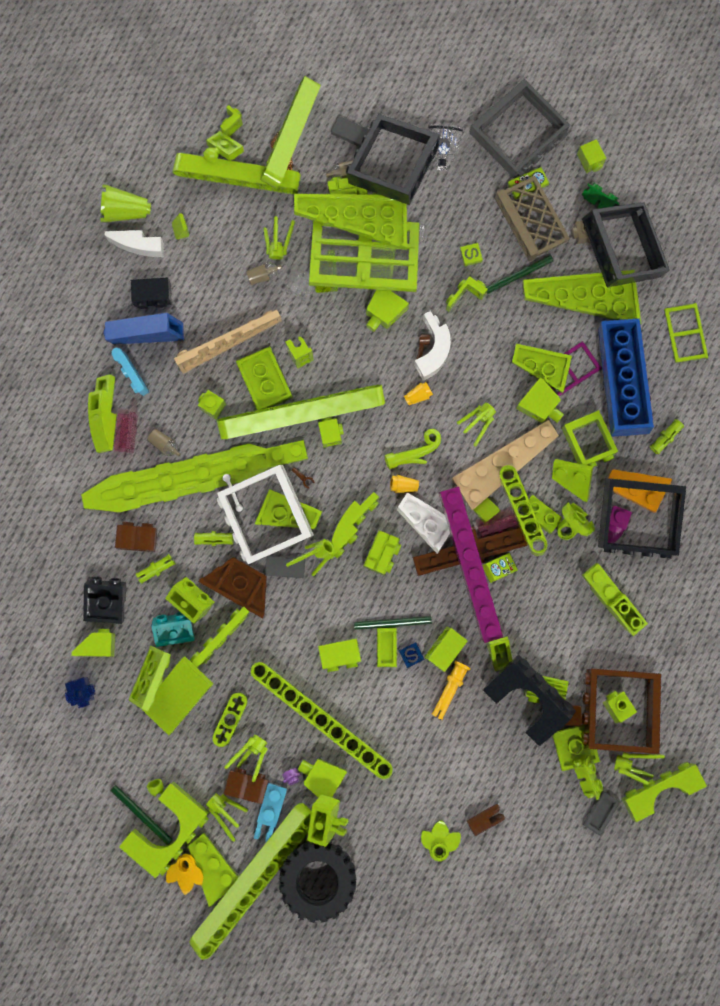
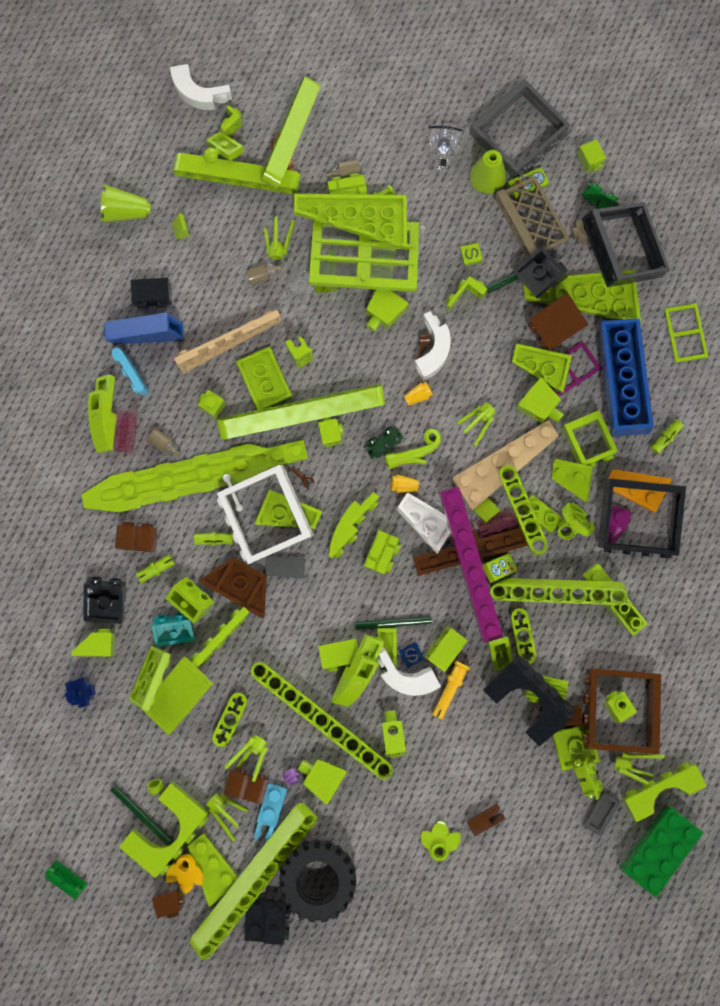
(65, 880): none -> green hinge
(136, 242): white slope -> none
(168, 903): none -> reddish brown brick
(195, 95): none -> white arch
(267, 922): none -> black plate
(322, 550): lime plant -> none
(325, 821): lime brick -> none
(349, 131): dark grey tile -> none
(359, 673): none -> lime slope
(381, 187): black window -> none
(389, 437): none -> dark green hinge
(393, 743): none -> lime torso
(410, 684): none -> white arch
(488, 173): none -> lime cone
(525, 620): none -> lime beam
(541, 272): none -> black plate
(557, 322): none -> reddish brown brick
(568, 586): none -> lime beam
(661, 850): none -> green brick

